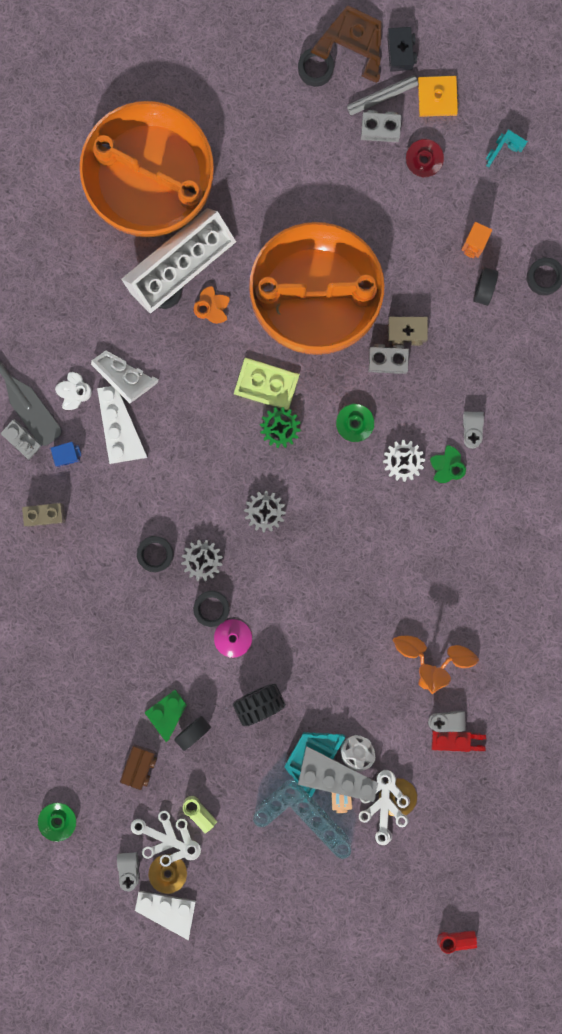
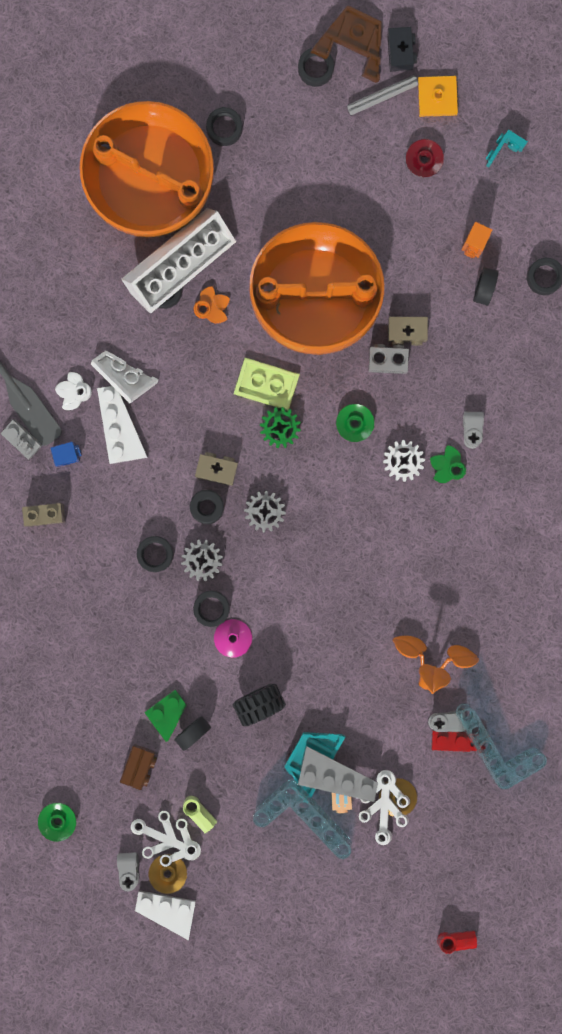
(195, 506): none -> black tyre
(205, 470): none -> dark tan brick
(224, 111): none -> black tyre
(358, 753): white wheel -> none
(380, 132): light grey brick -> none
(491, 752): none -> clear light blue beam

